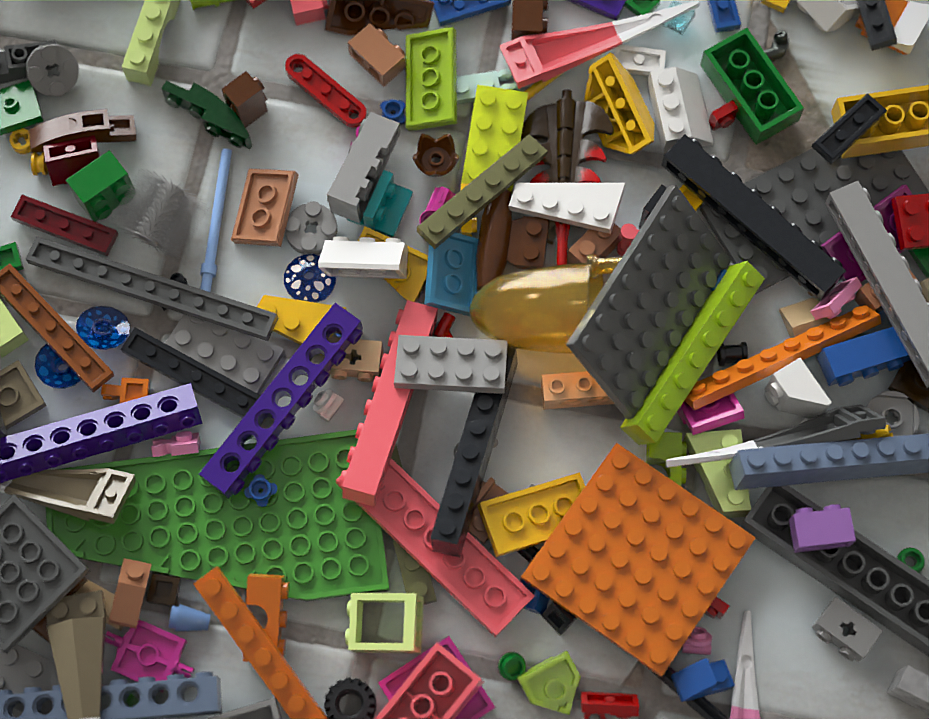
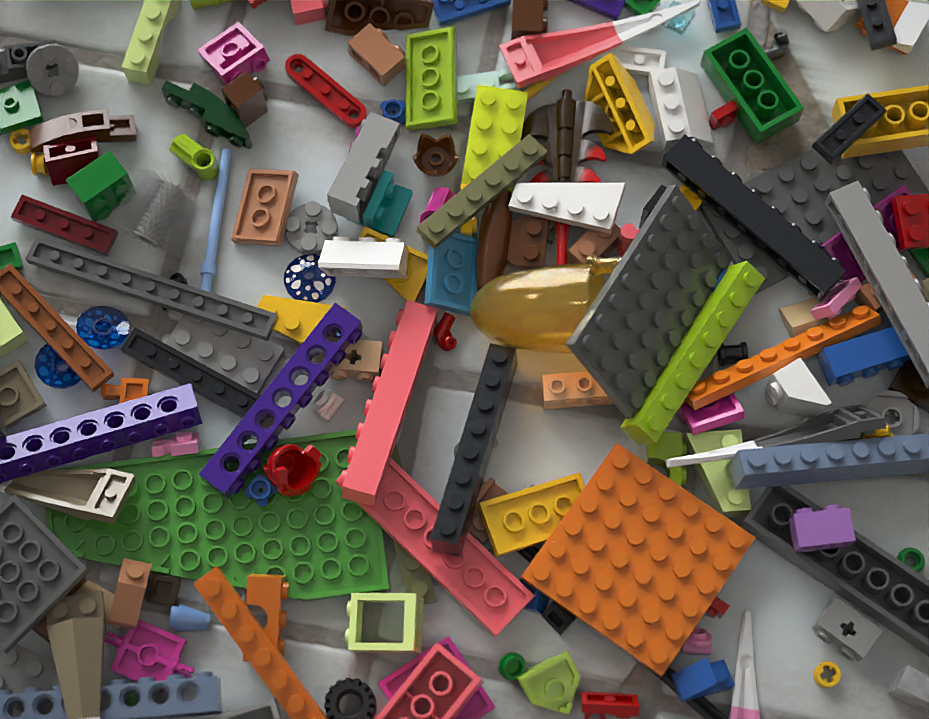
(194, 156): none -> lime piece
(234, 54): none -> dark pink plate
(293, 469): none -> red helmet
(451, 364): light grey plate -> none
(834, 679): none -> yellow bush

